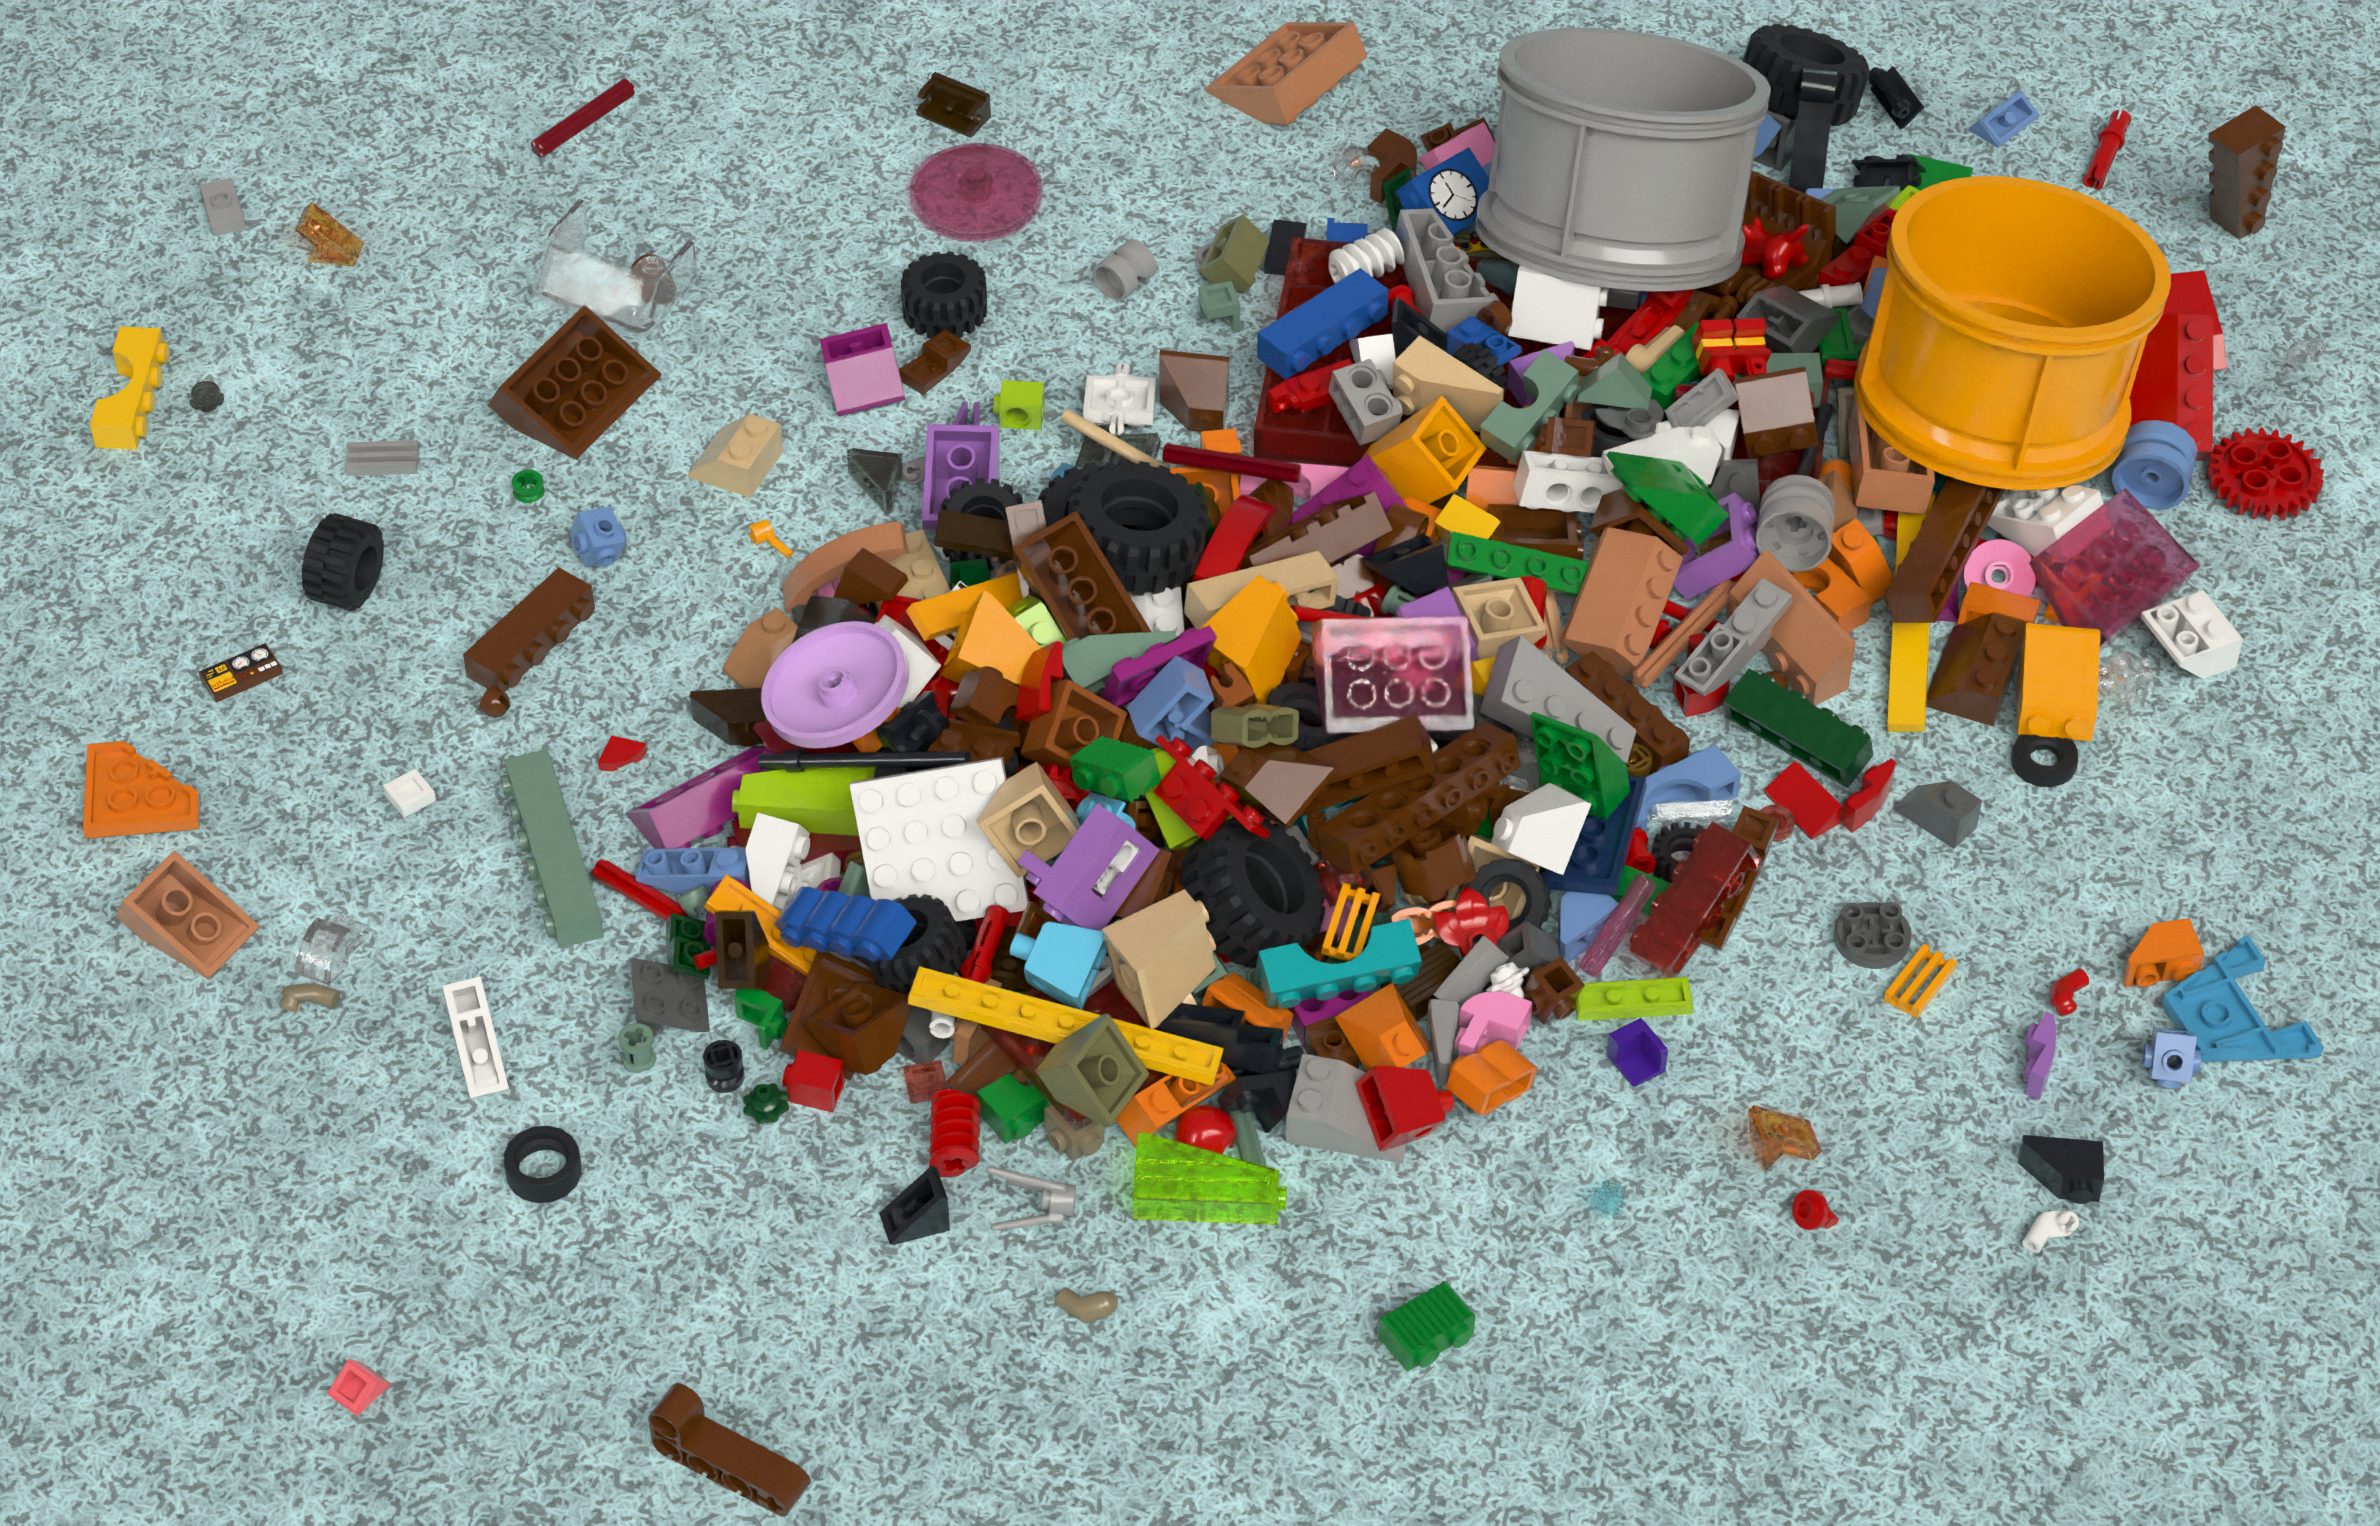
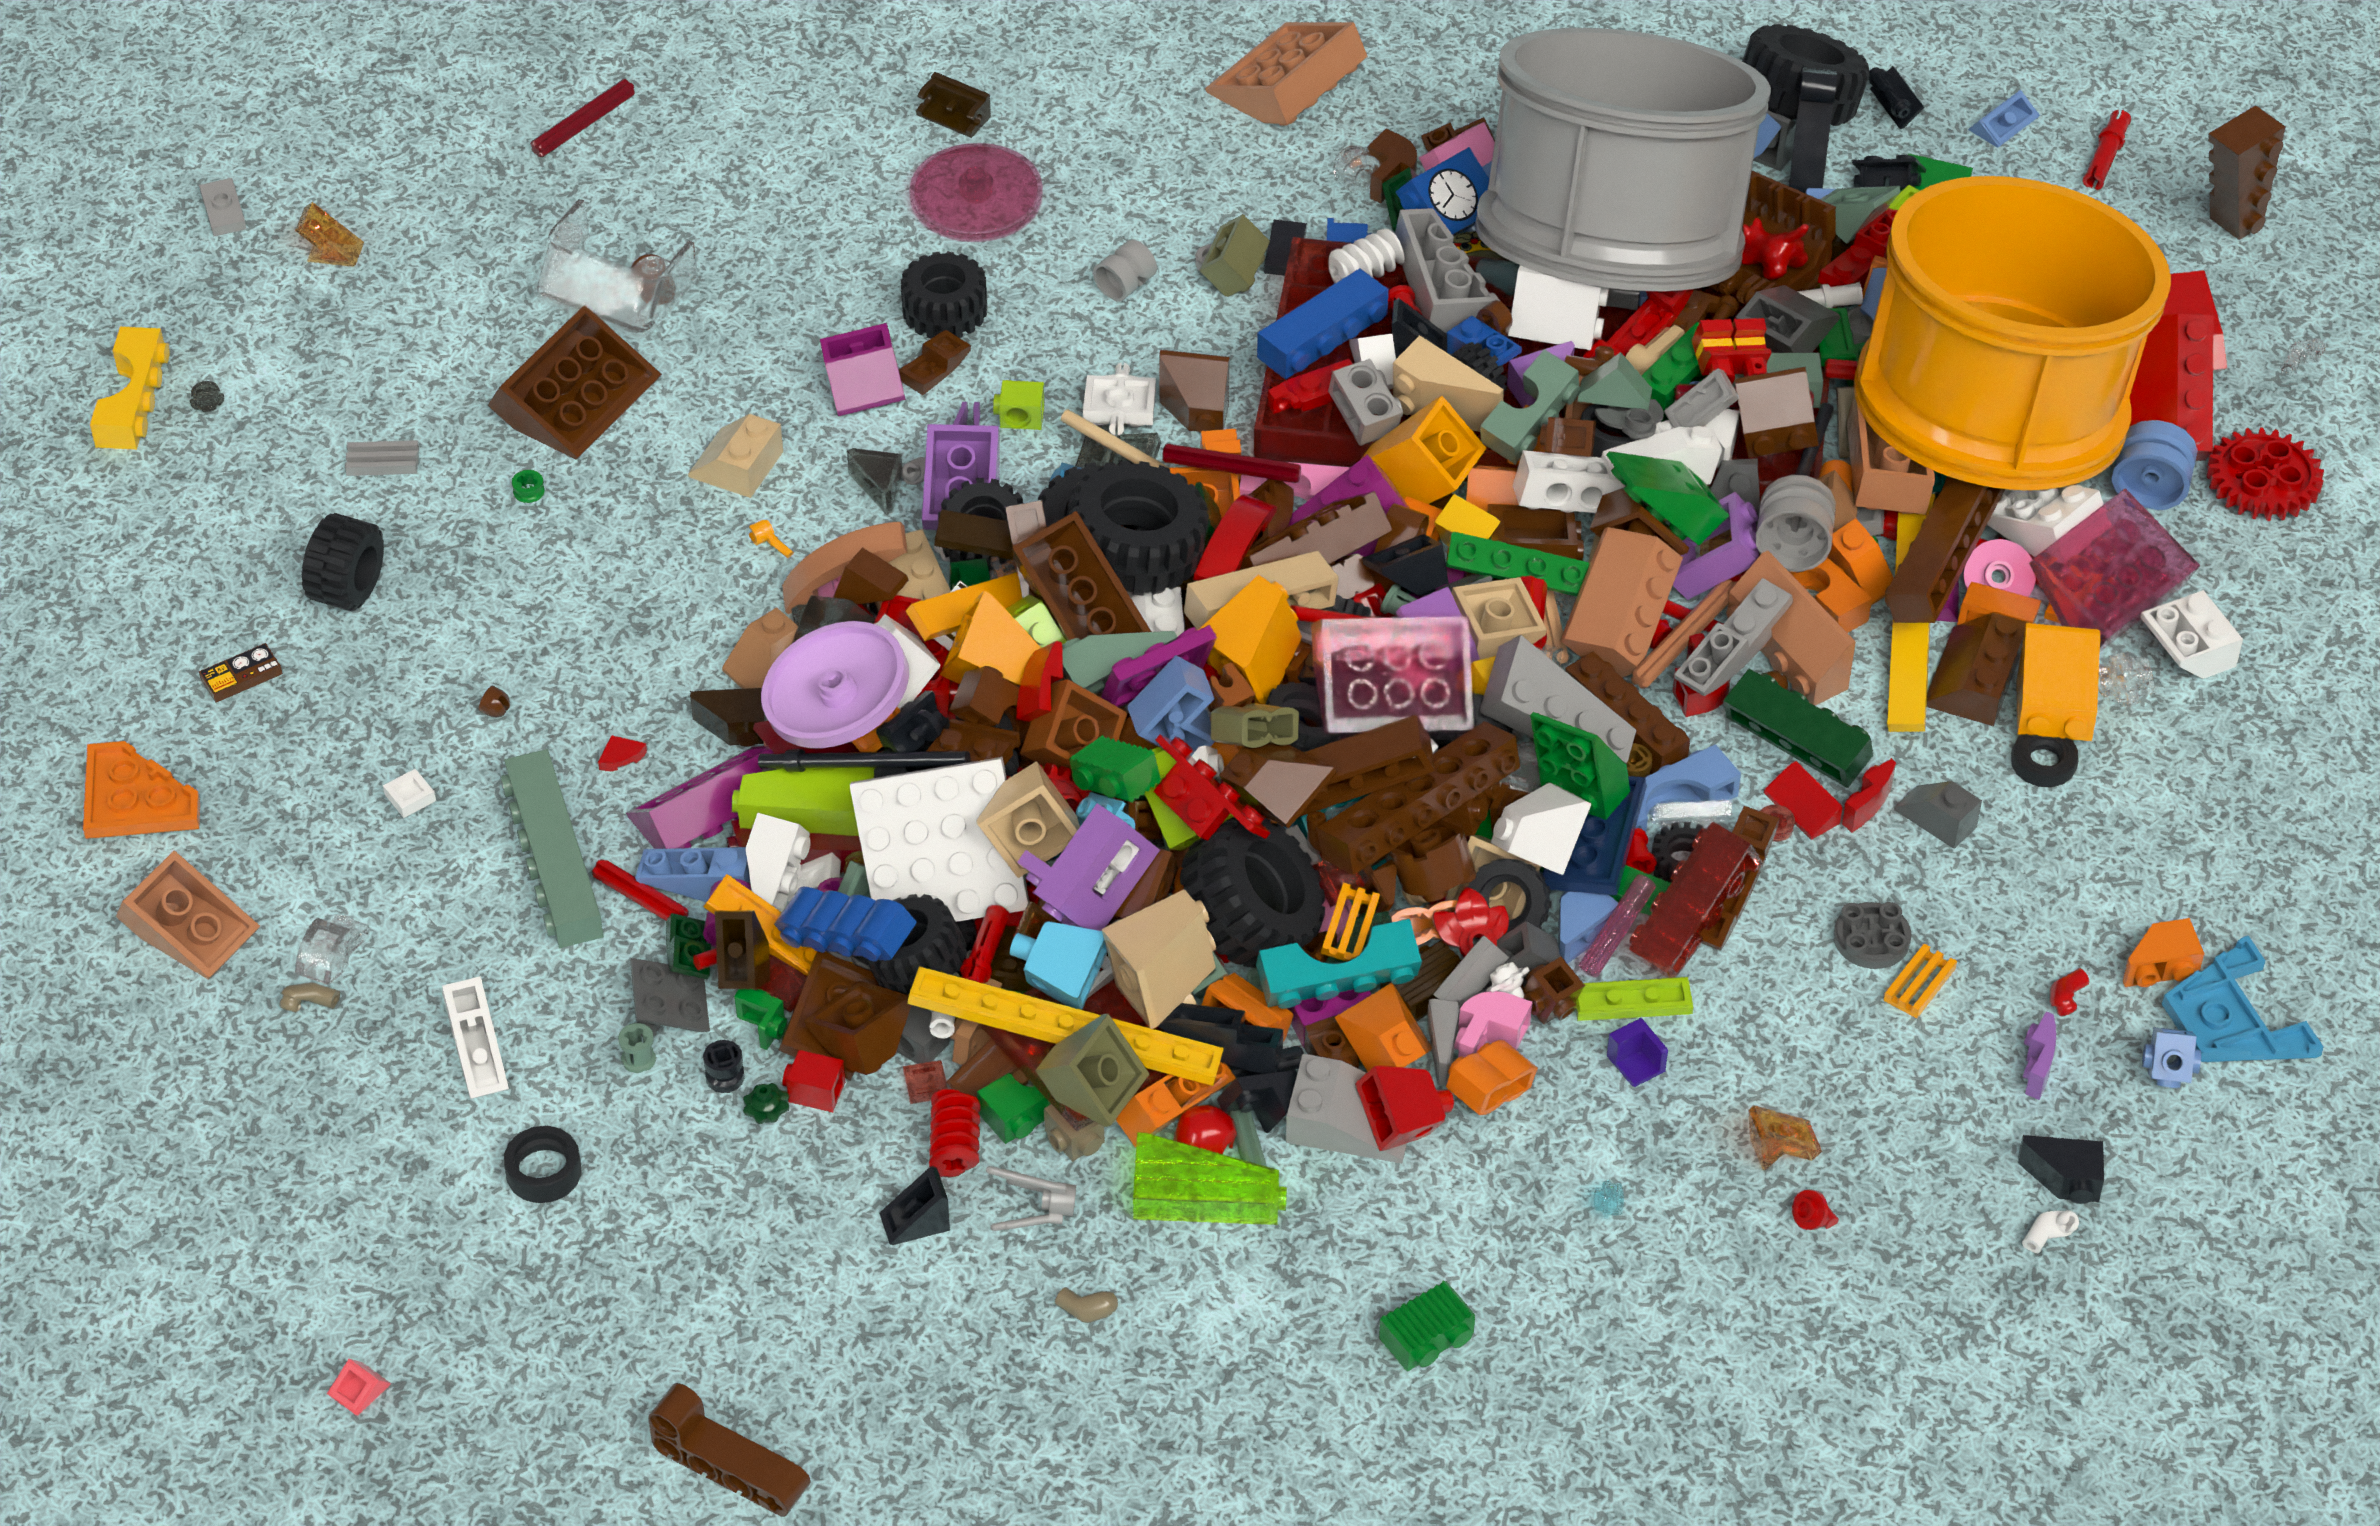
(529, 631): reddish brown brick -> none
(597, 537): medium blue brick -> none
(692, 899): sand green hinge -> none
(1219, 301): sand green panel -> none

